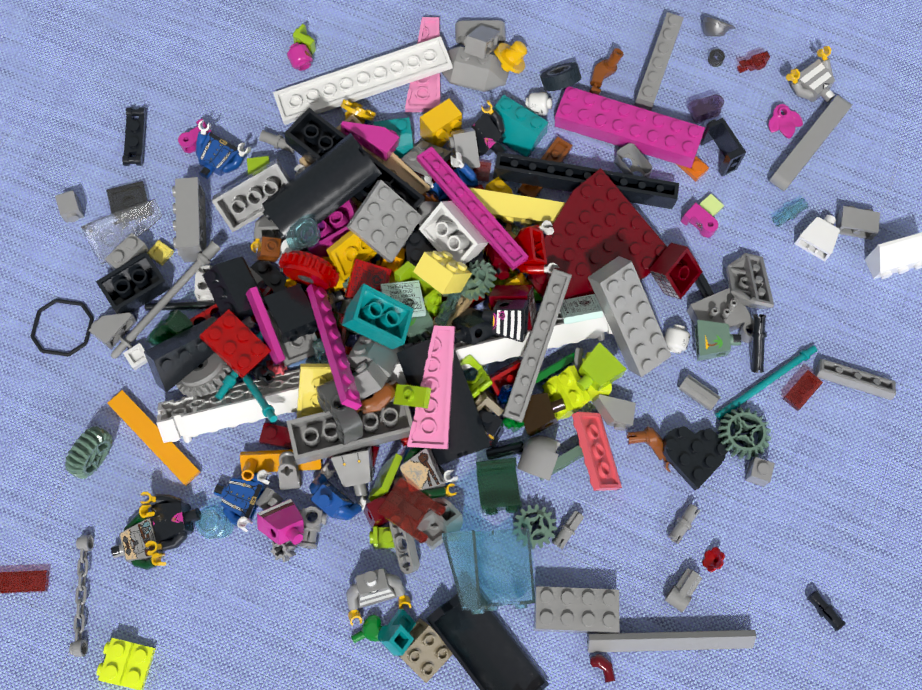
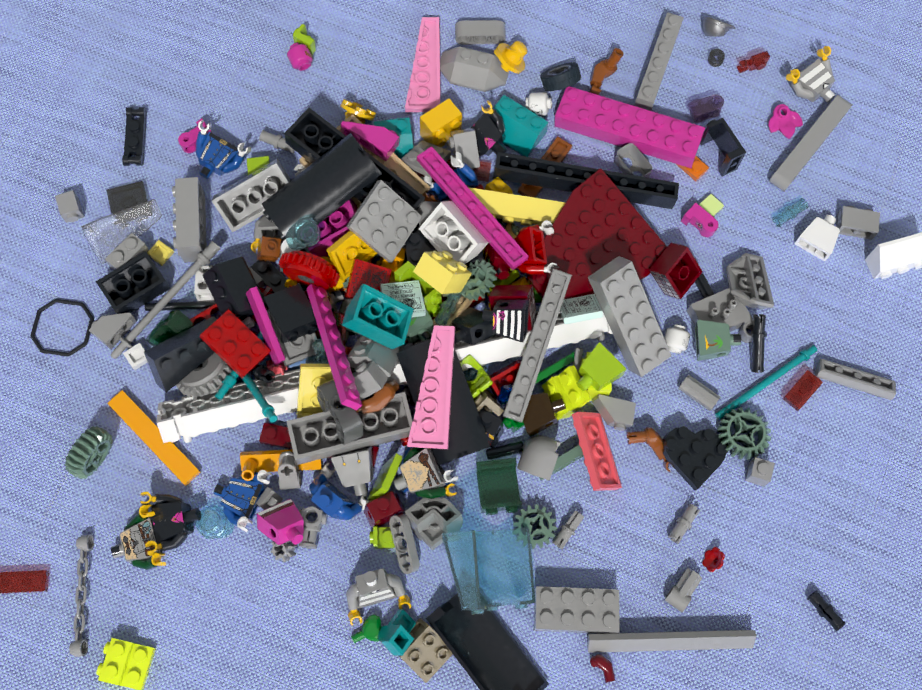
(363, 79): white plate -> none
(407, 507): clear red flag -> none
(412, 396): lime plate -> none
(481, 41): light grey brick -> none
(515, 280): yellow tile -> none

